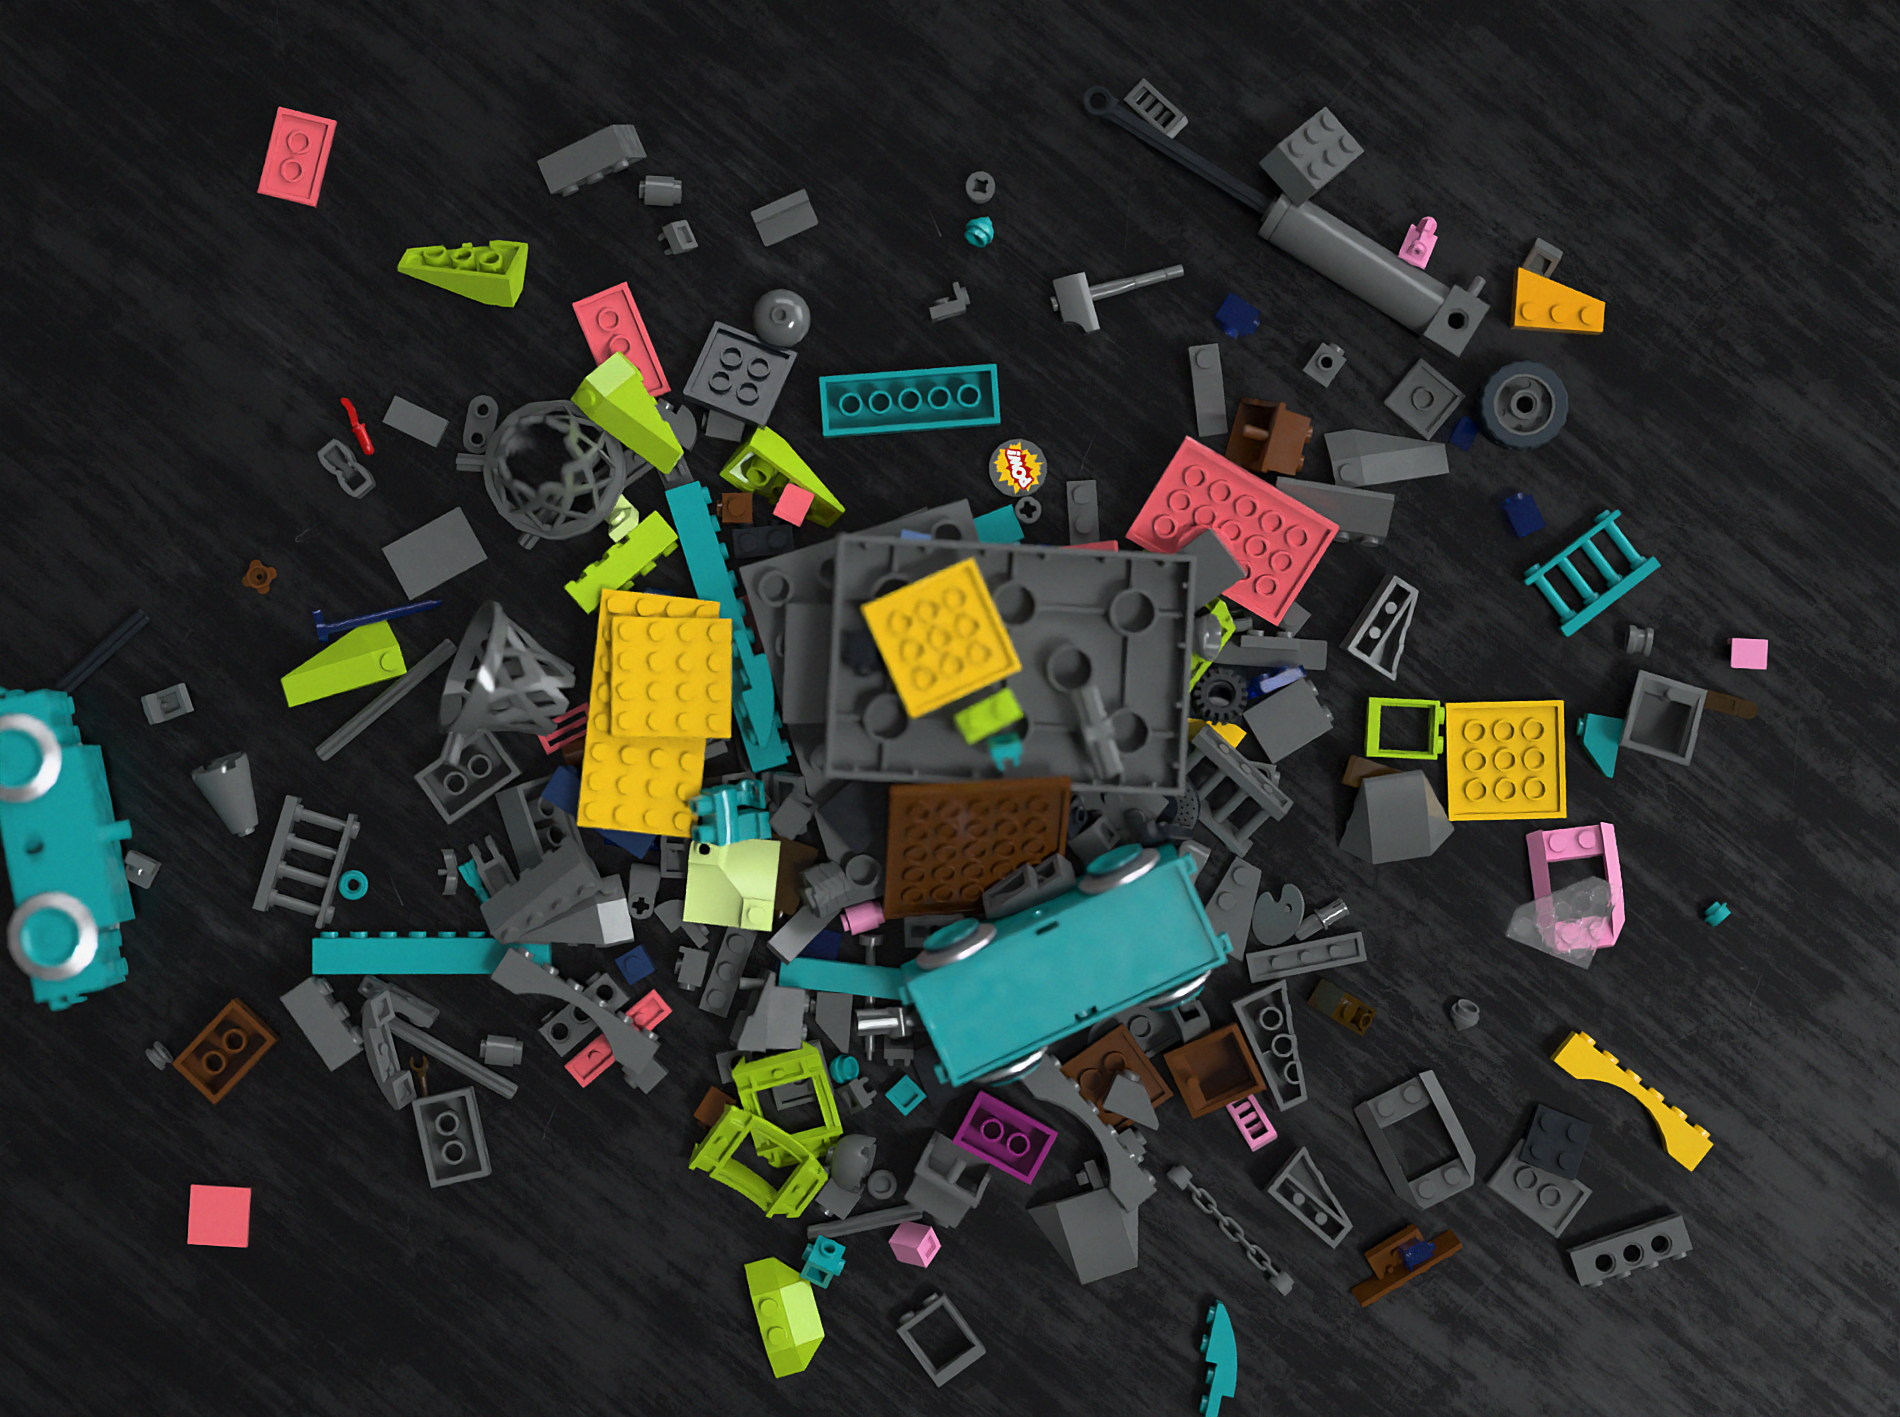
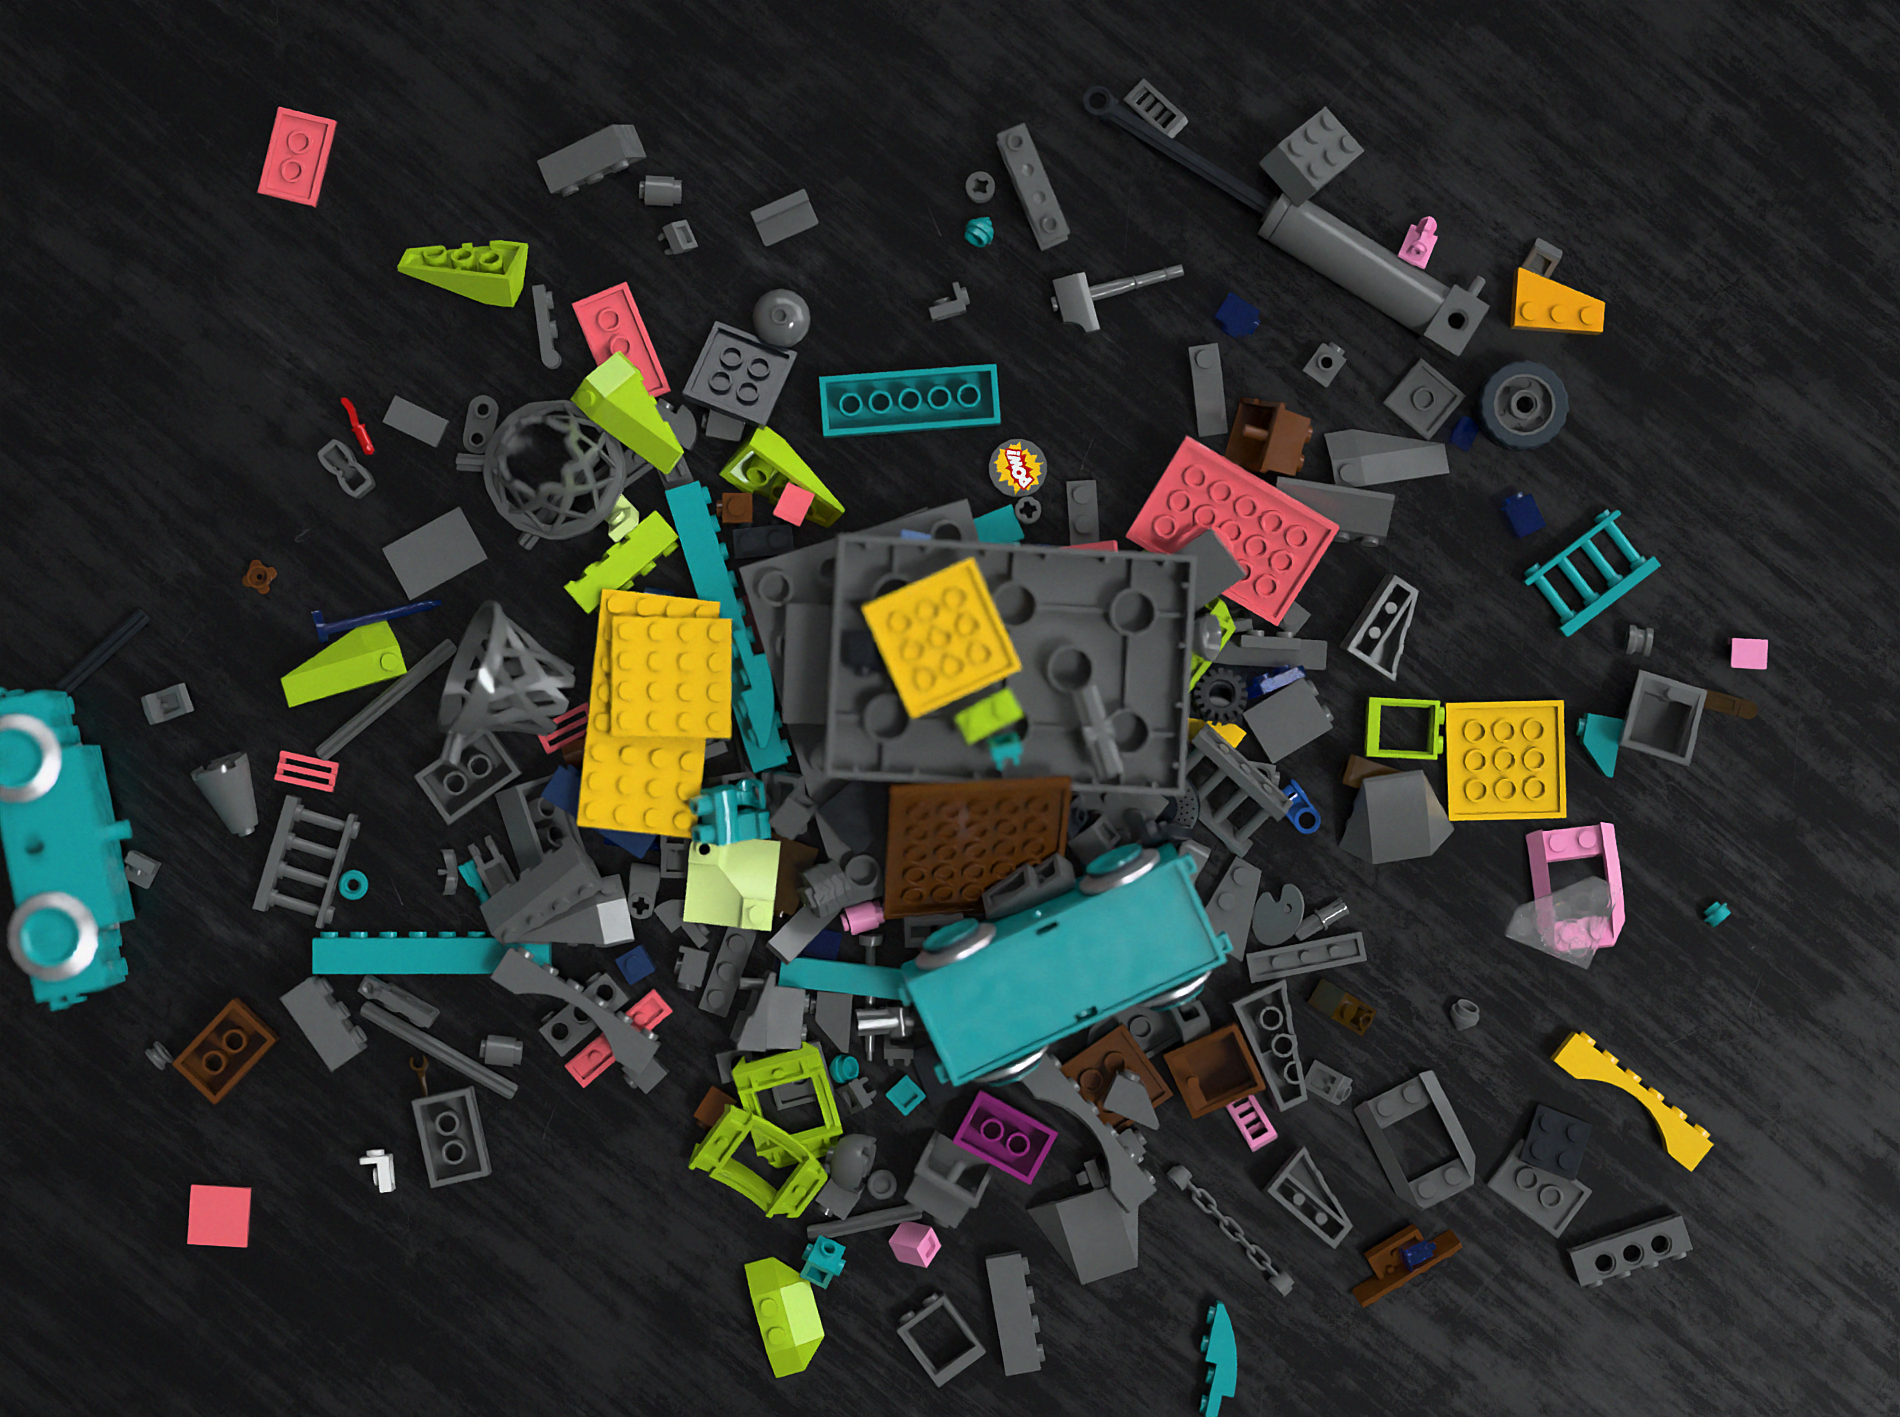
(282, 766): none -> coral tile
(381, 1052): dark grey slope -> none
(384, 1173): none -> white bracket
(546, 328): none -> dark grey plate
(1013, 1312): none -> dark grey brick
(1032, 187): none -> dark grey fence
(1300, 805): none -> blue piece
(1328, 1083): none -> dark grey bracket

